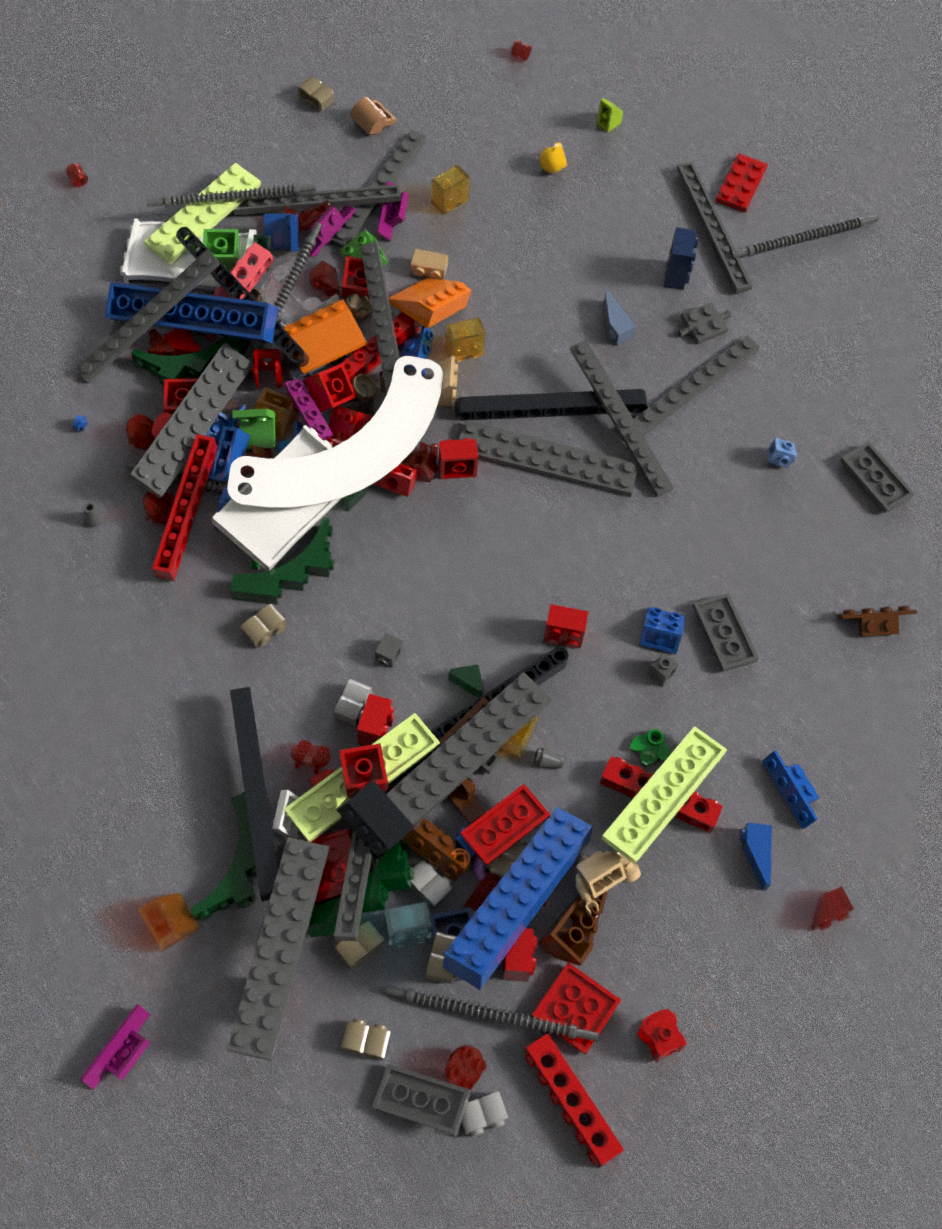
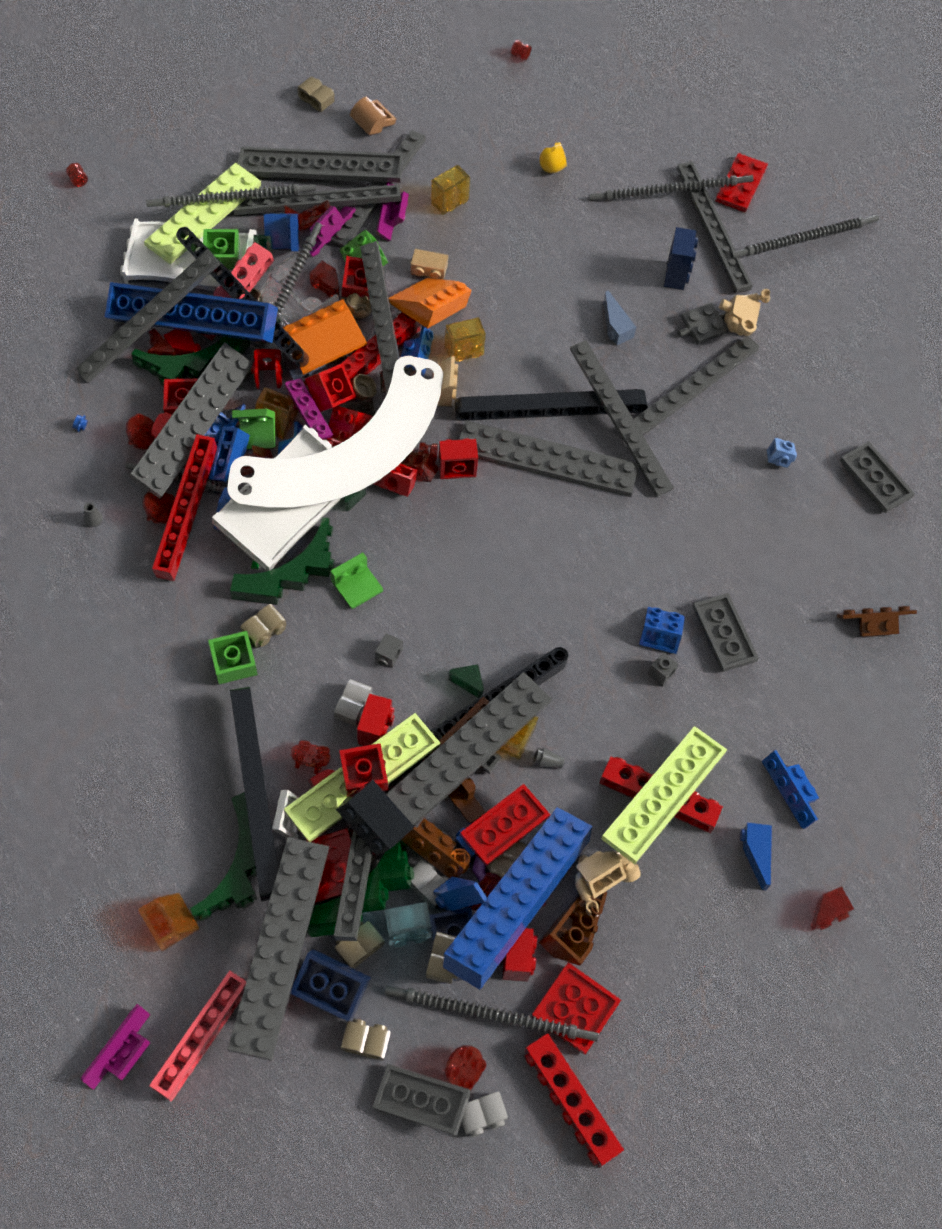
(199, 1037): none -> coral brick
(232, 657): none -> bright green brick
(322, 164): none -> dark grey plate
(330, 985): none -> dark blue brick
(355, 581): none -> bright green bracket
(458, 893): none -> blue slope
(565, 626): red brick -> none
(609, 115): lime slope -> none
(650, 750): green plate -> none
(662, 1034): red piece -> none
(733, 181): none -> dark grey hose
(743, 312): none -> tan torso

